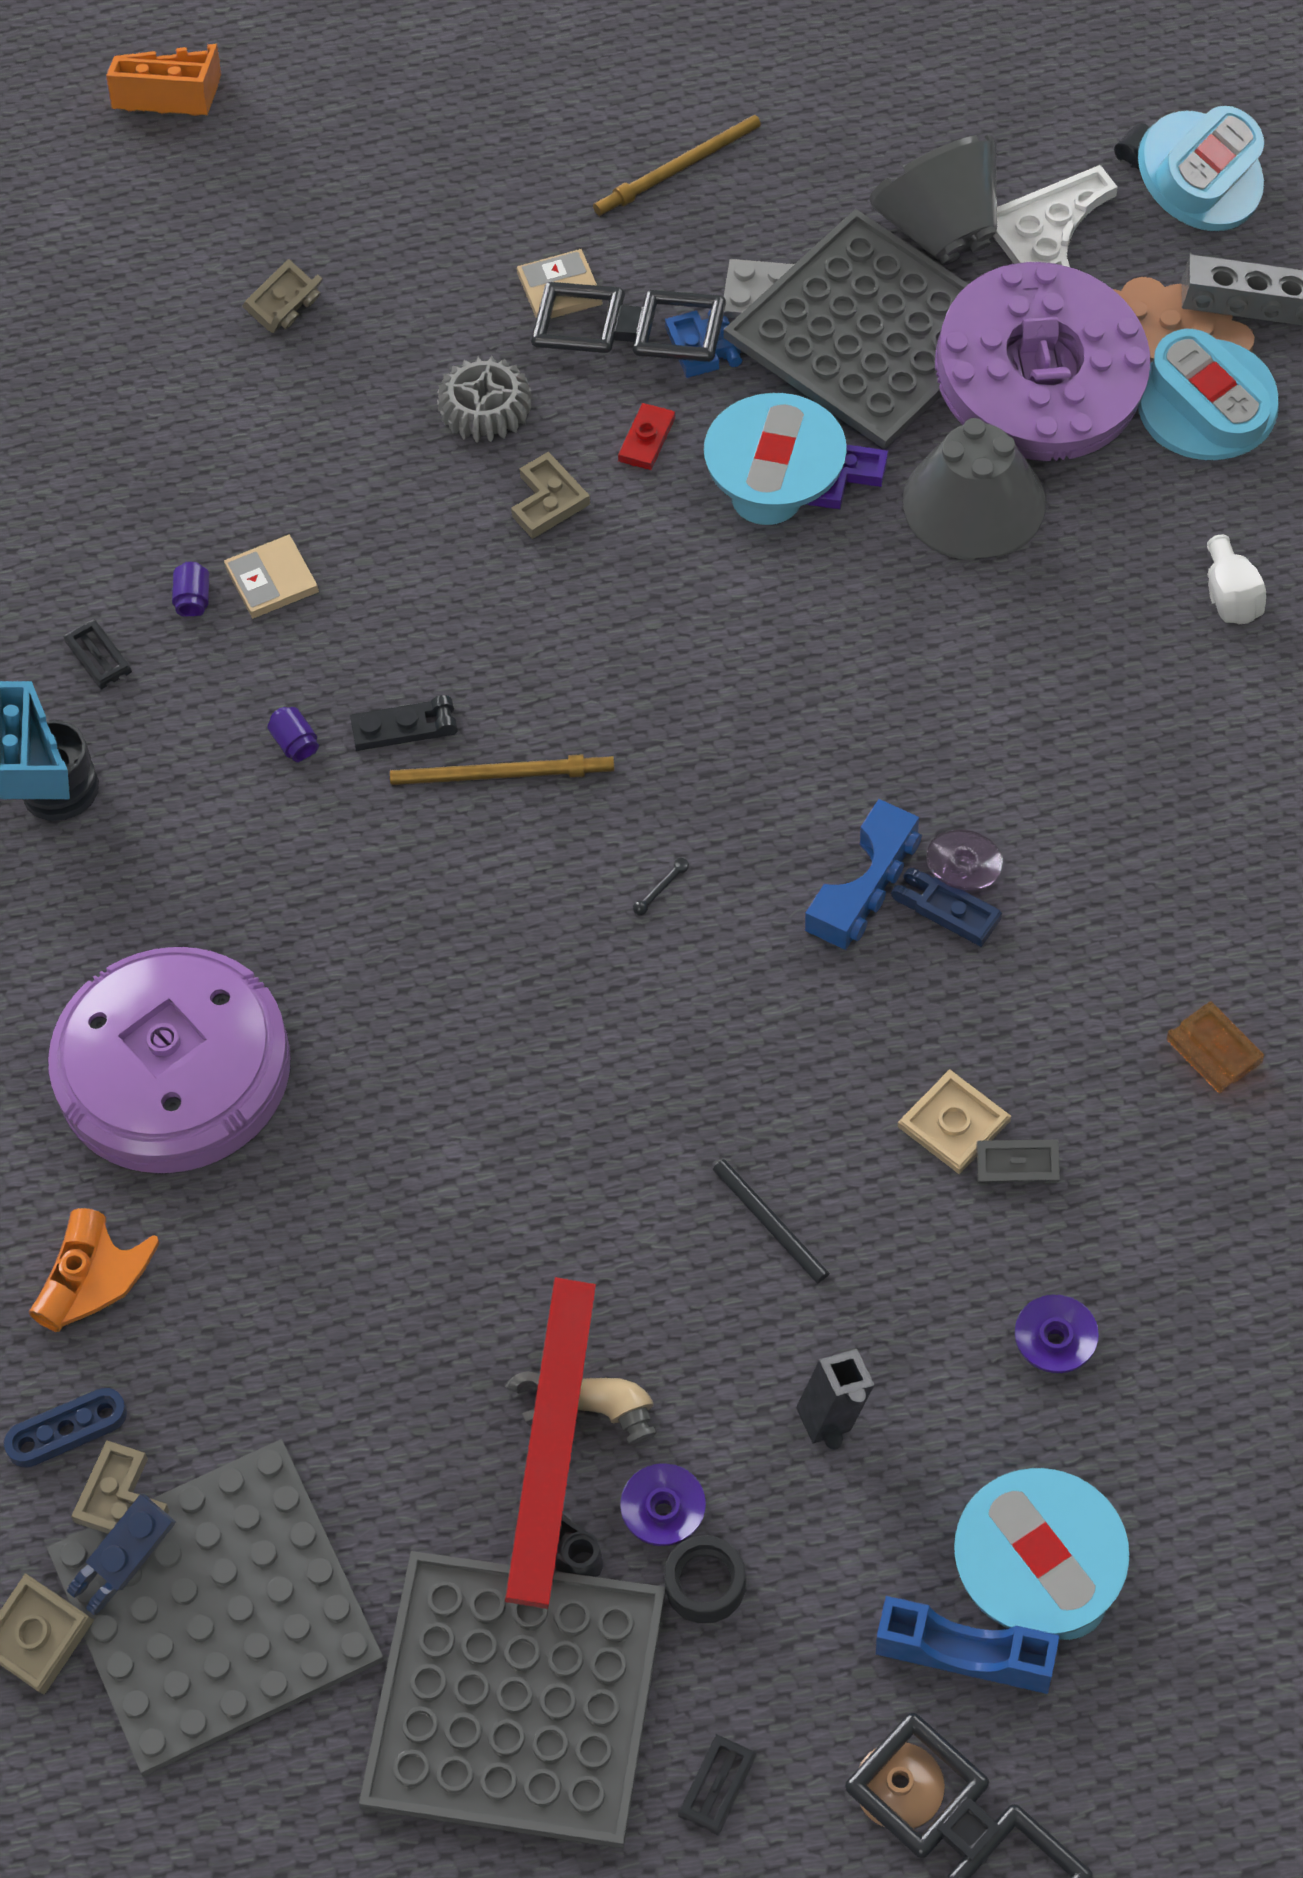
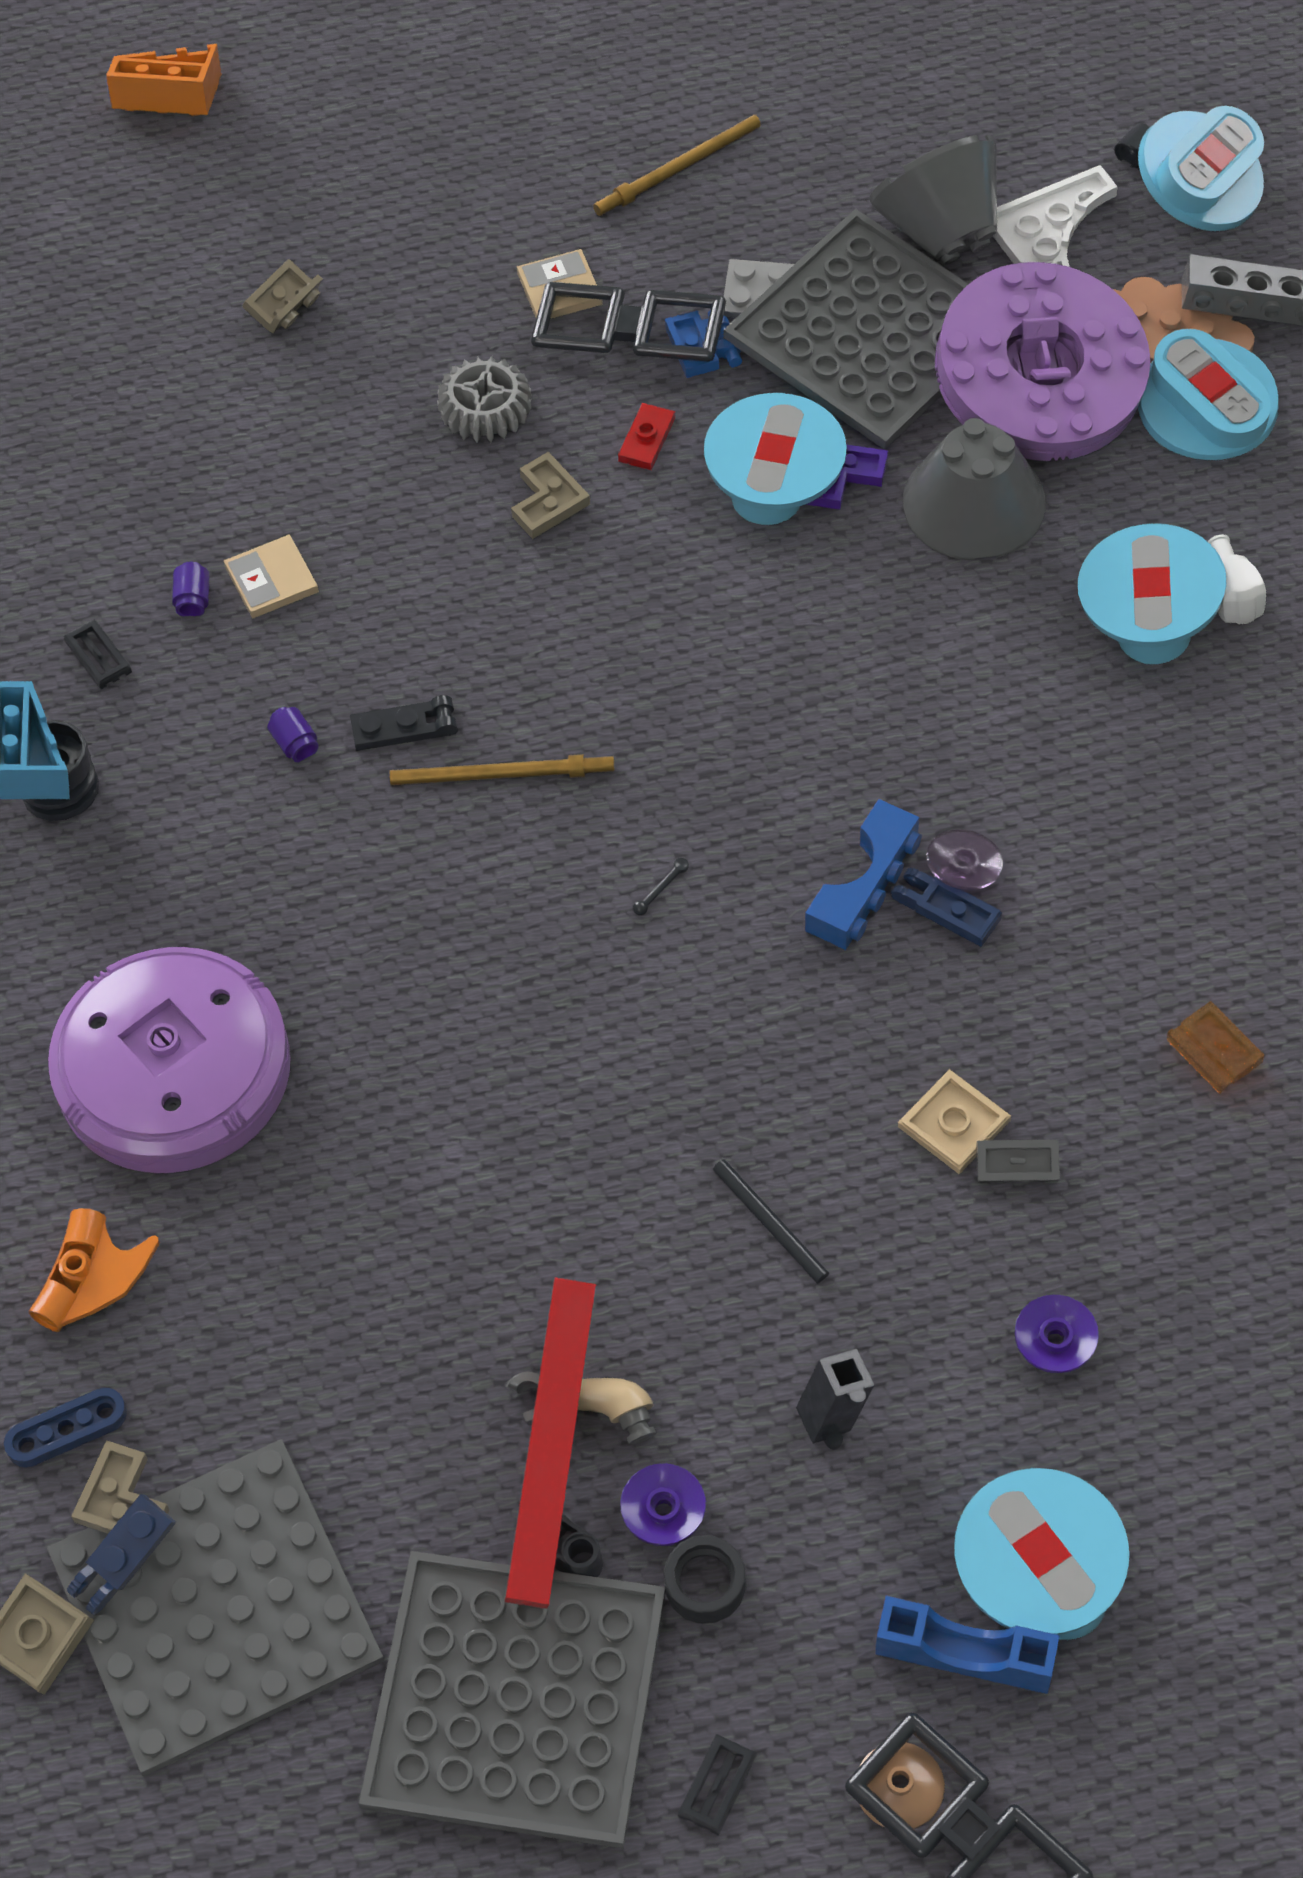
(1152, 589): none -> medium azure piece

